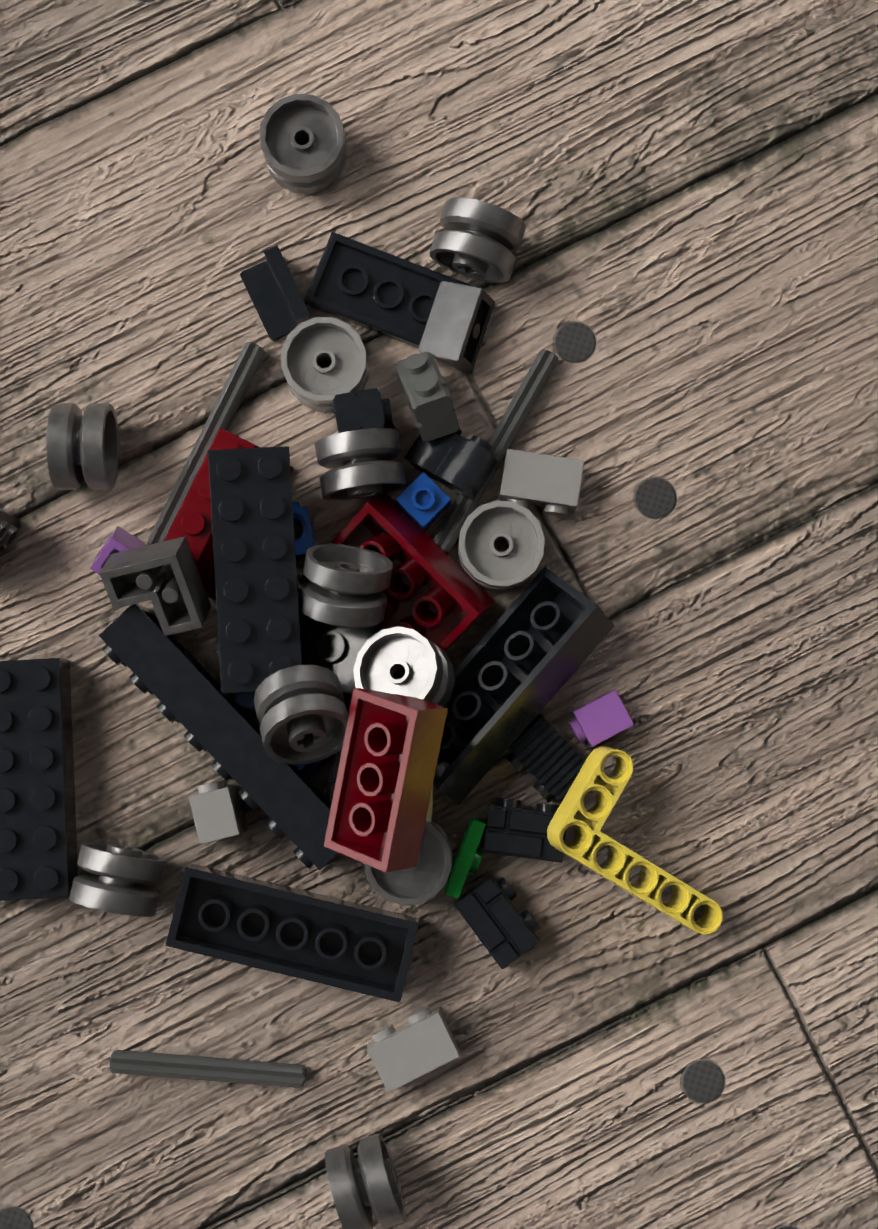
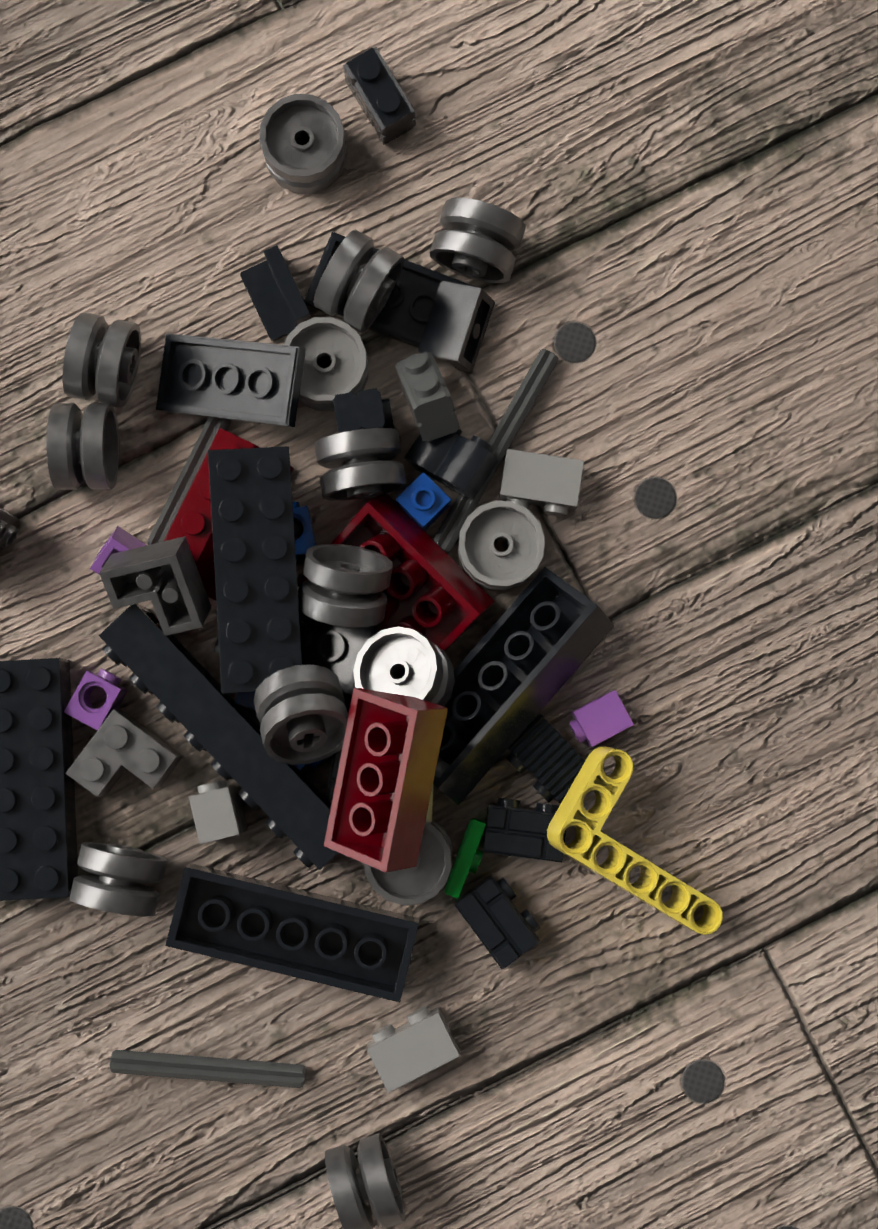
(80, 705): none -> medium lavender brick
(101, 359): none -> flat silver wheel
(119, 746): none -> flat silver brick
(231, 379): none -> tile
(358, 281): none -> flat silver wheel
(379, 95): none -> black brick

